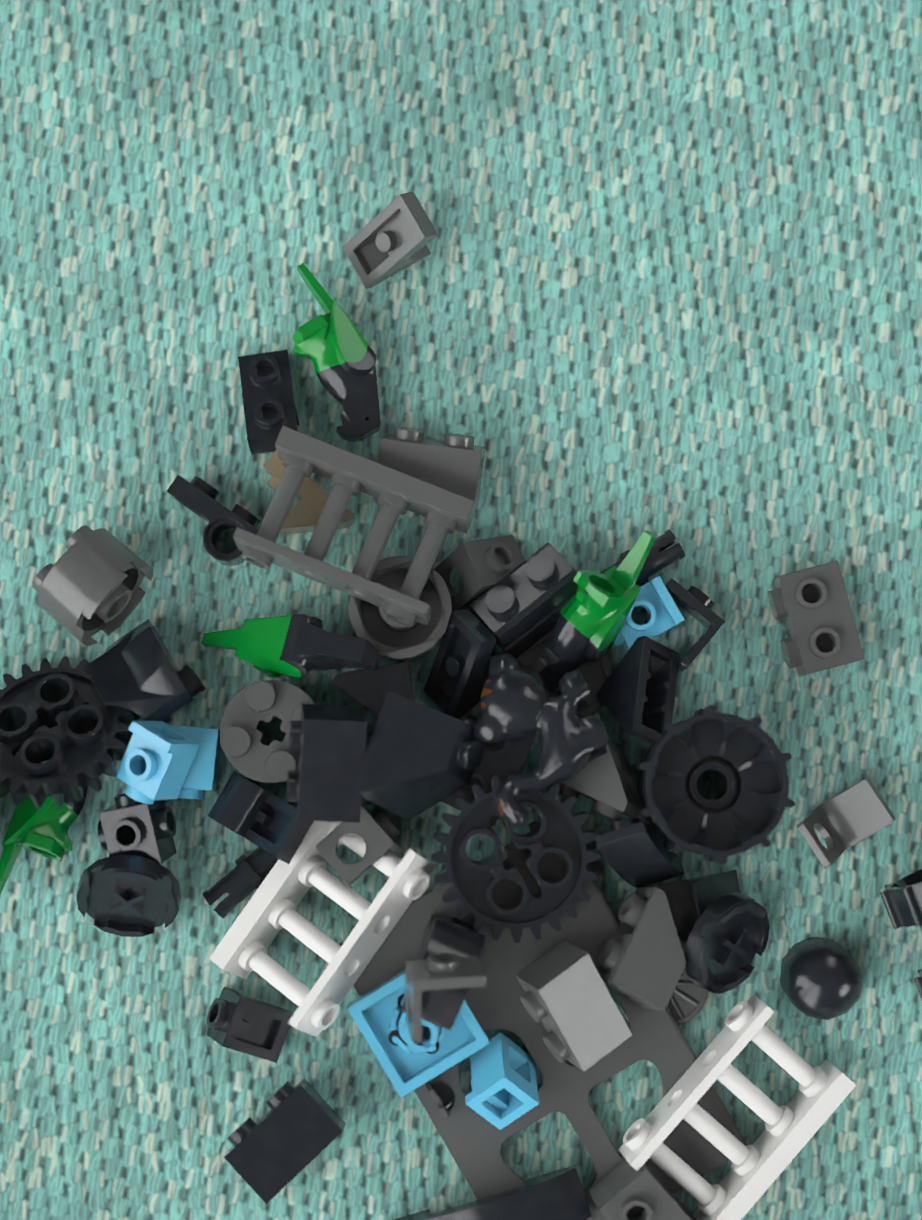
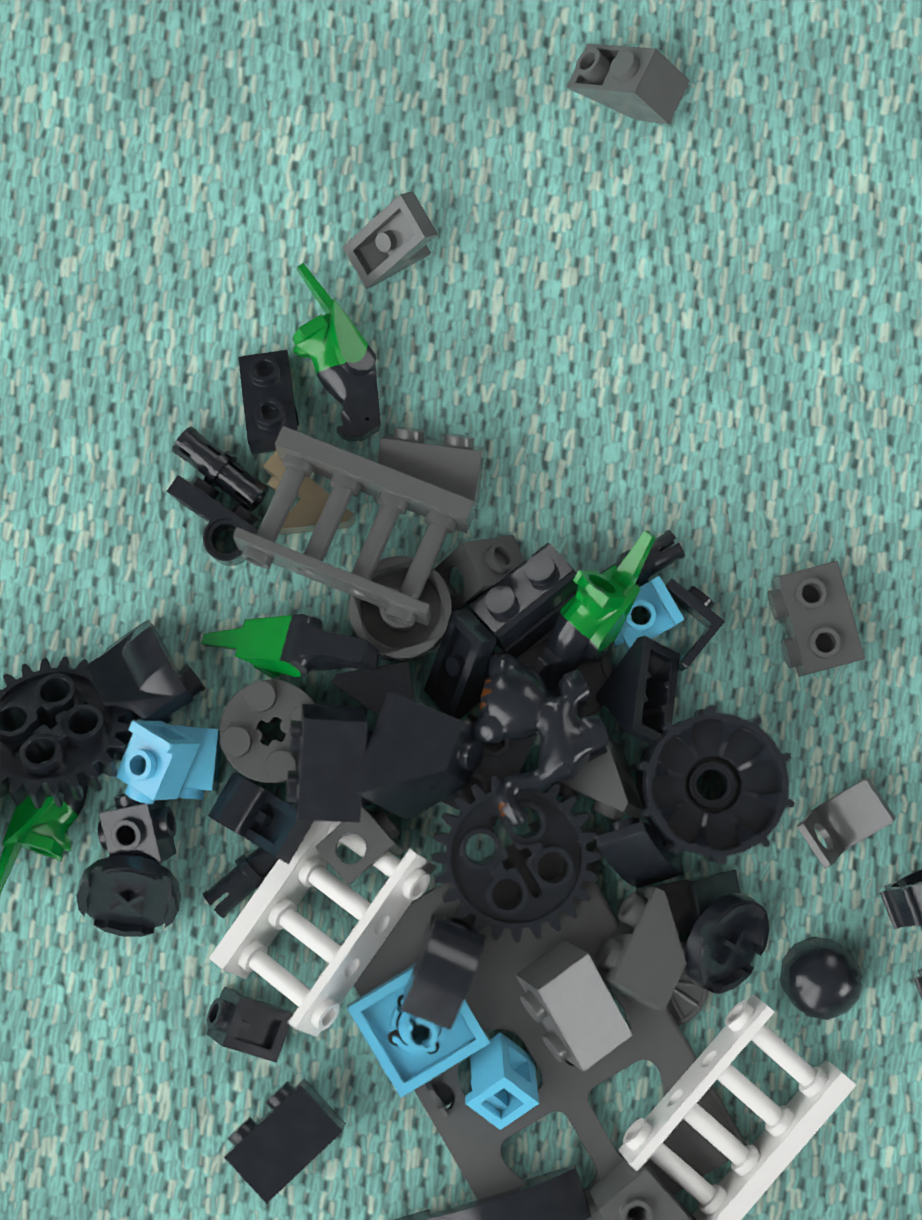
(92, 584): dark grey brick -> none
(220, 469): none -> black pin
(440, 971): dark grey bracket -> none
(630, 81): none -> dark grey slope

